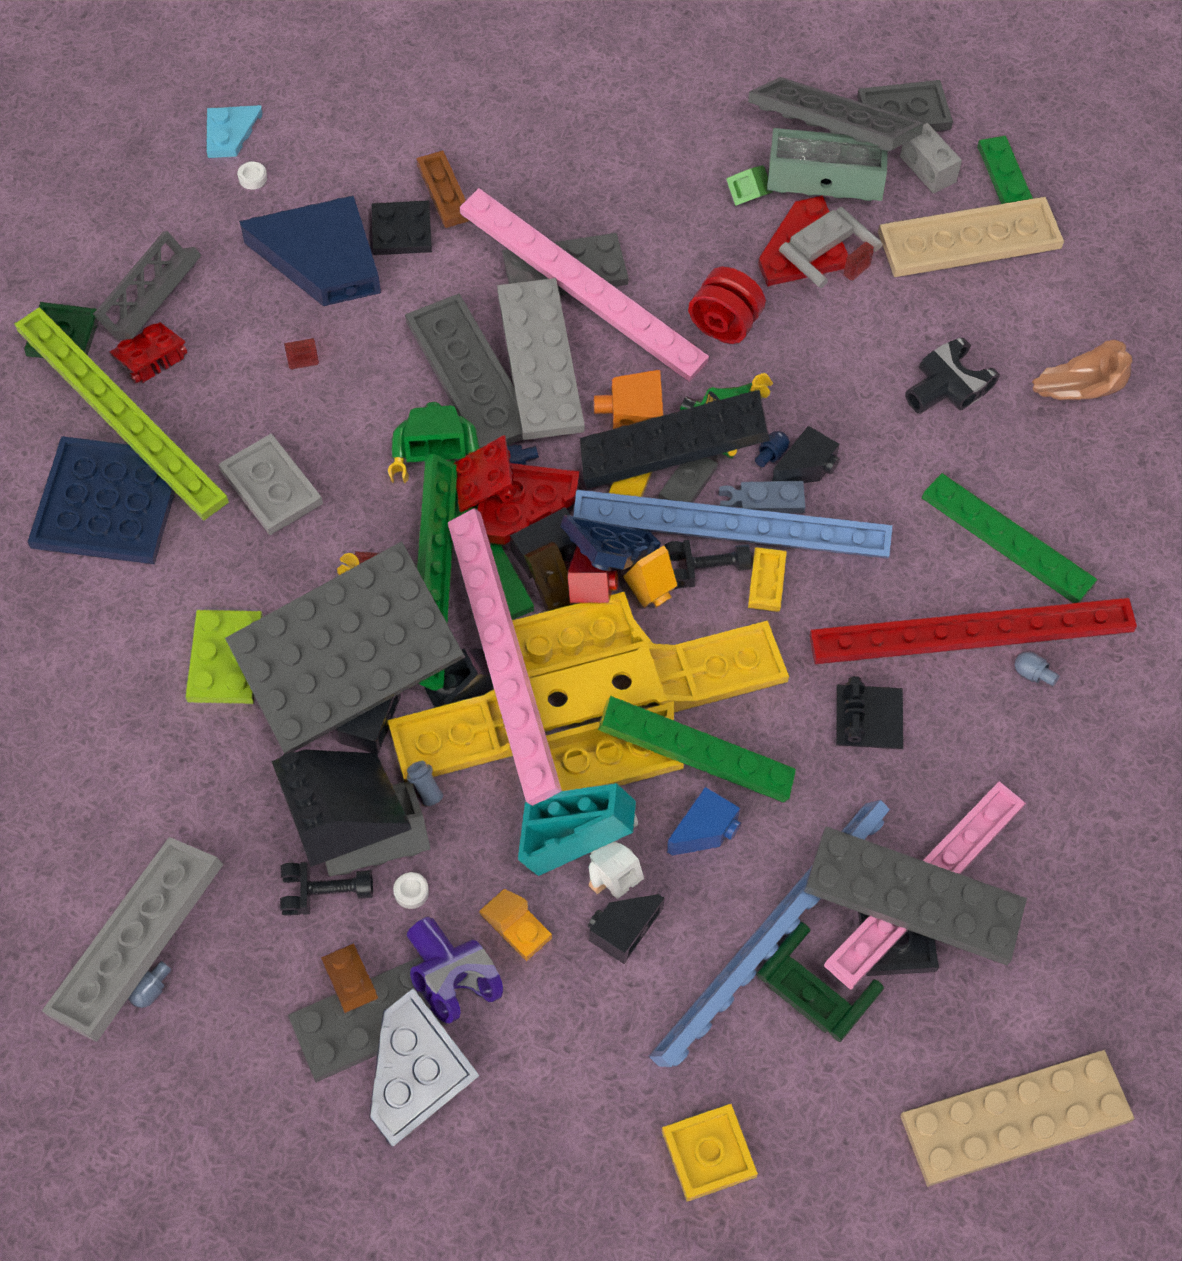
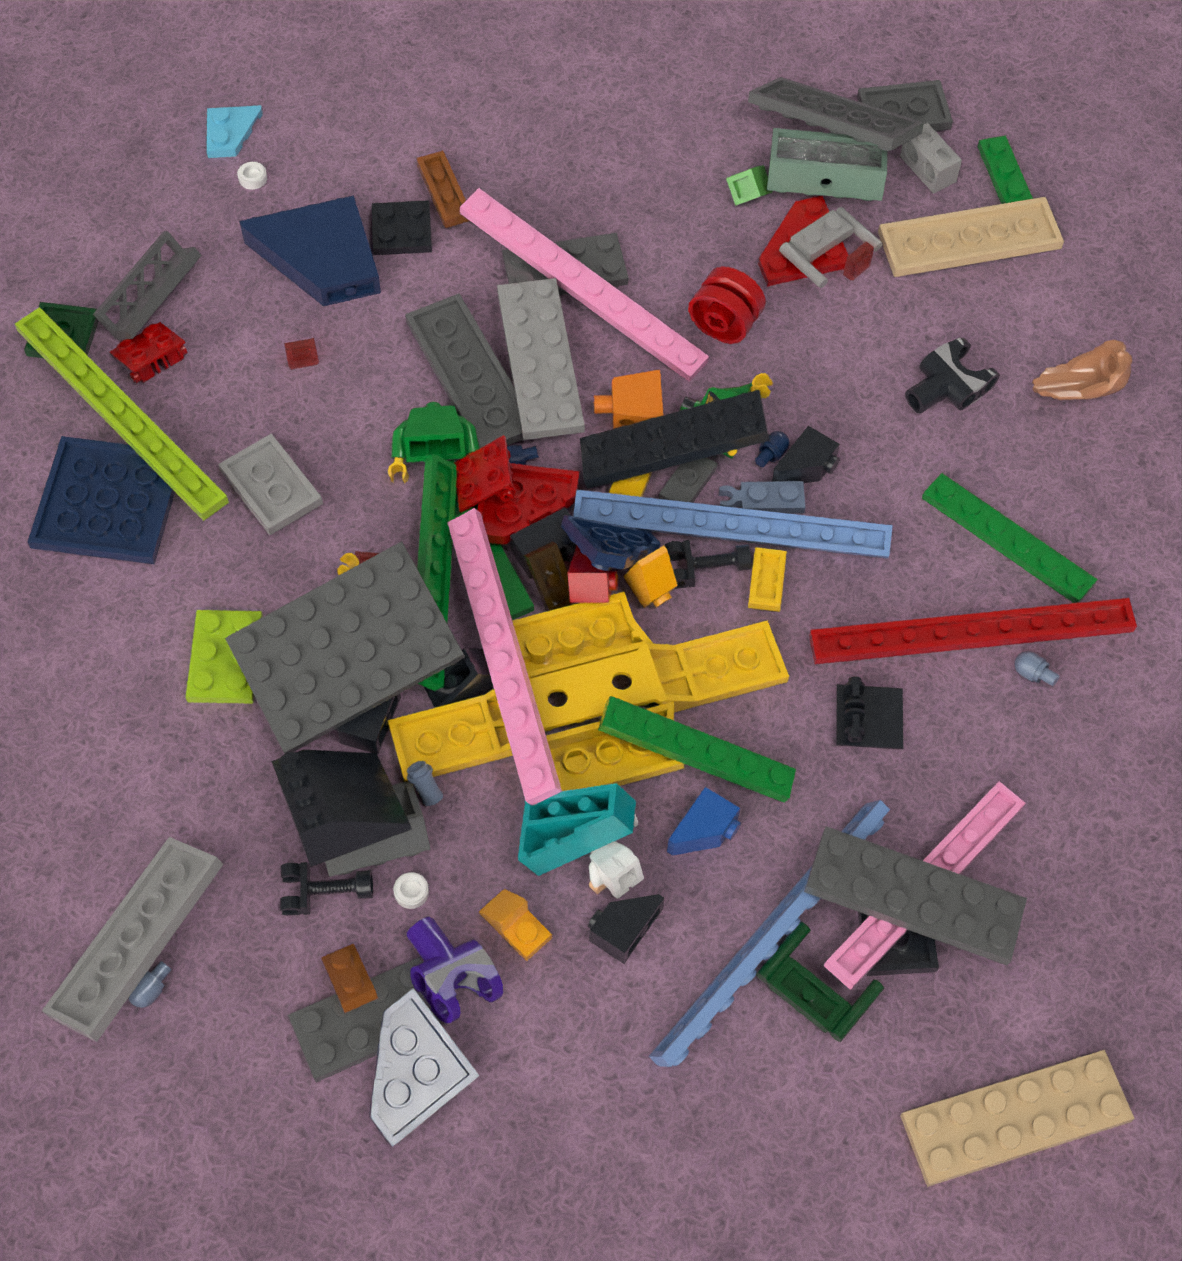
(709, 1152): yellow plate -> none

